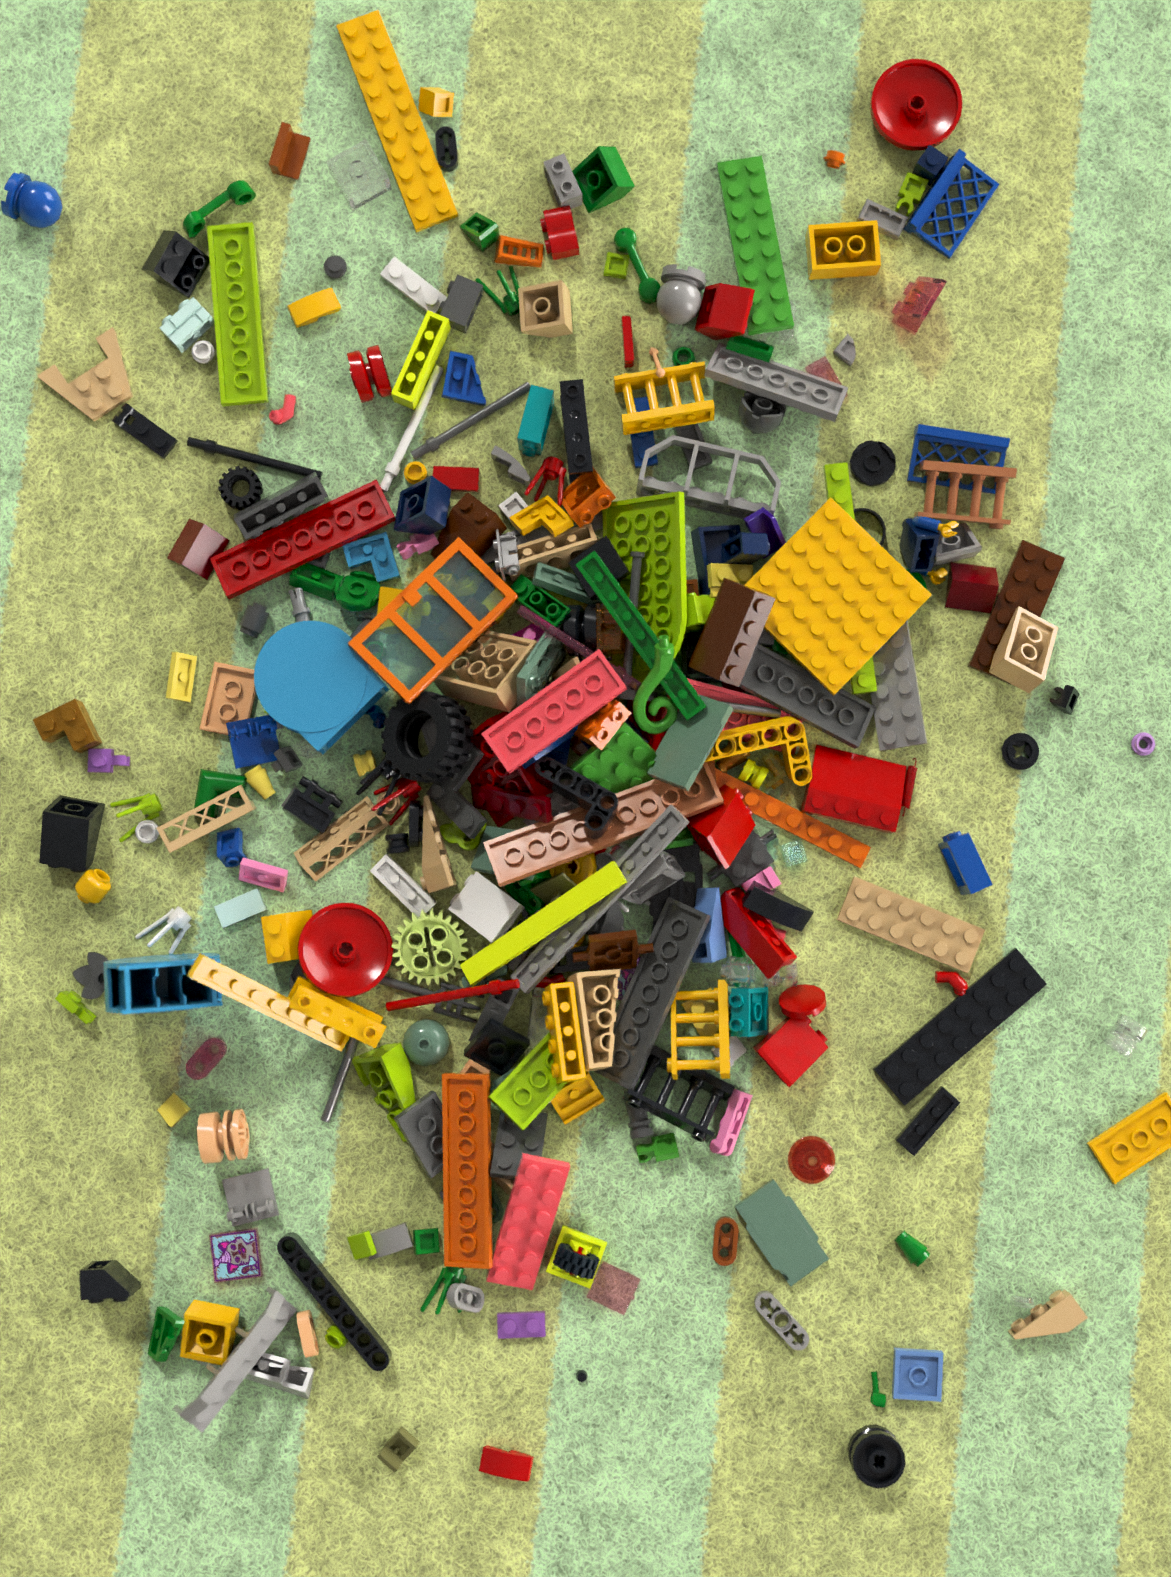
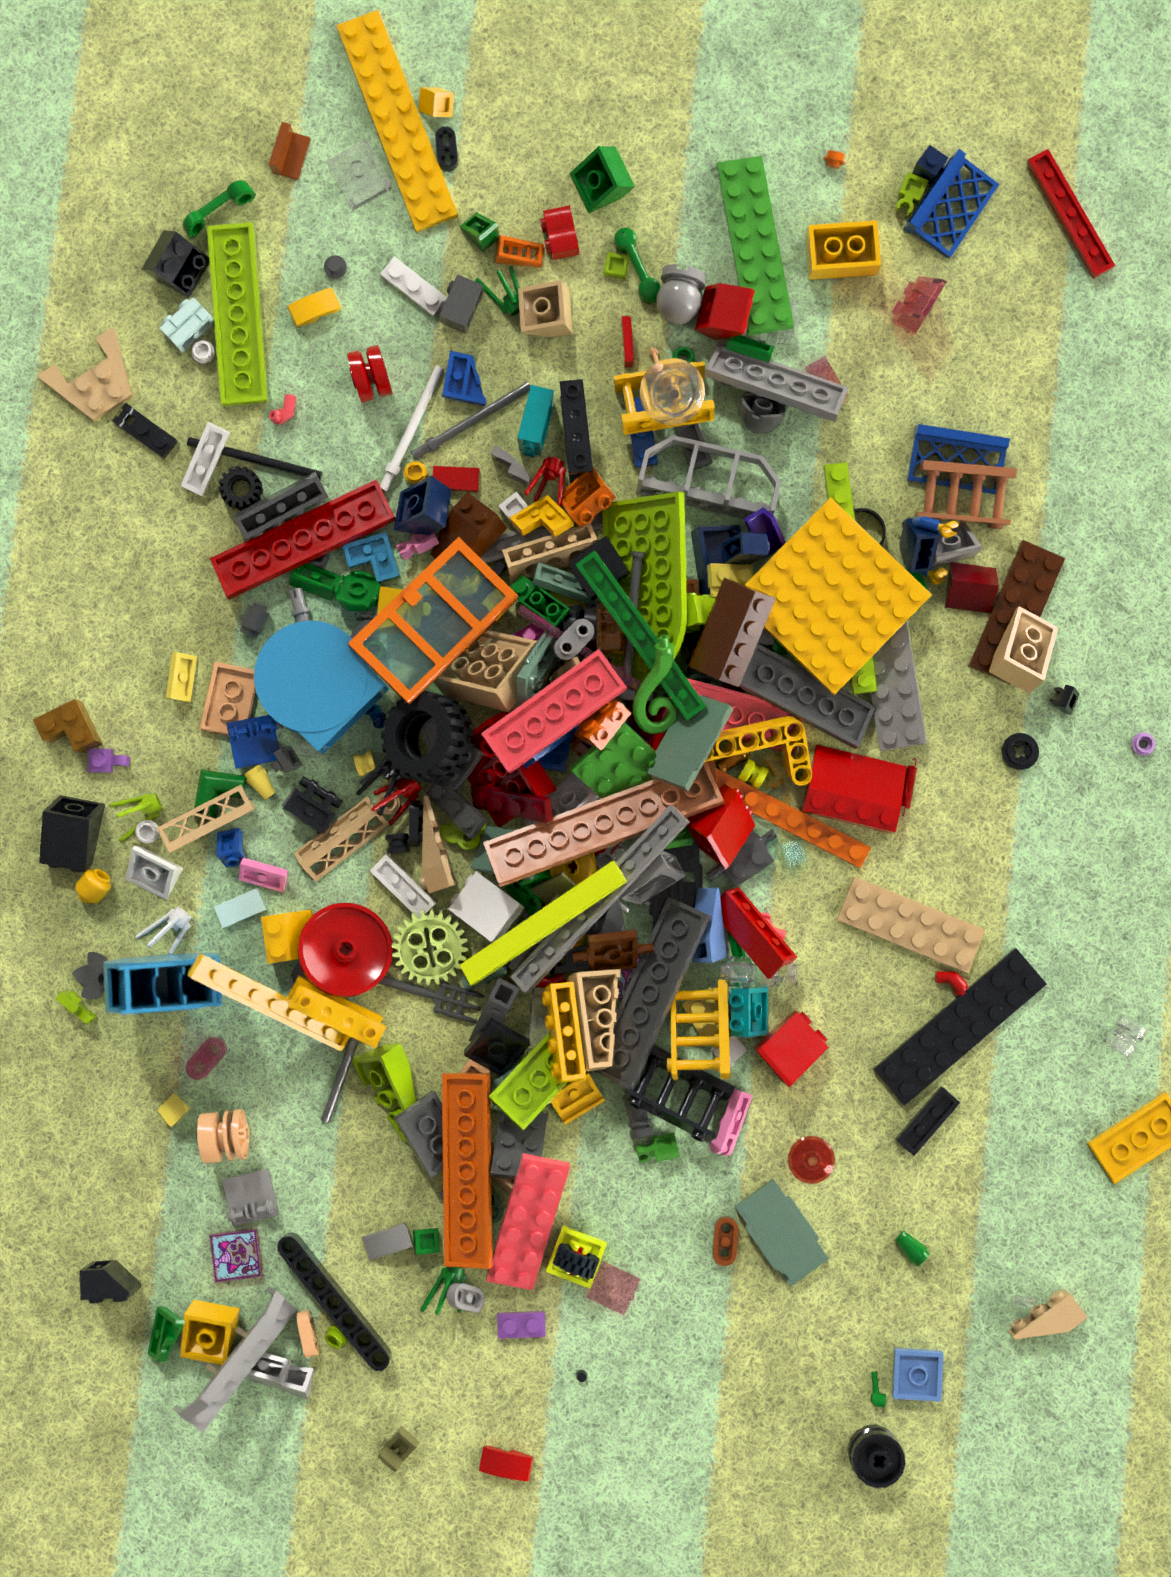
(32, 201): blue tile -> none
(152, 872): none -> white slope
(196, 547): slope -> none
(205, 459): none -> white plate
(361, 1245): lime tile -> none
(421, 360): neon yellow brick -> none
(426, 1042): sand green cylinder -> none
(494, 987): red bar -> none
(503, 546): light grey hinge -> none
(562, 182): light grey brick -> none
(573, 639): none -> light grey plate
(573, 790): black beam -> none
(672, 391): none -> clear piece
(754, 710): flat silver bar -> none
(765, 877): bright pink leg -> none
(776, 906): black slope -> none
(798, 1329): light grey beam -> none
(802, 1001): red tile -> none
(846, 350): light grey tile -> none
(867, 469): black tile -> none
(889, 222): light grey plate -> none
(916, 104): red dish -> none
(964, 863): blue window -> none
(1070, 213): none -> red plate

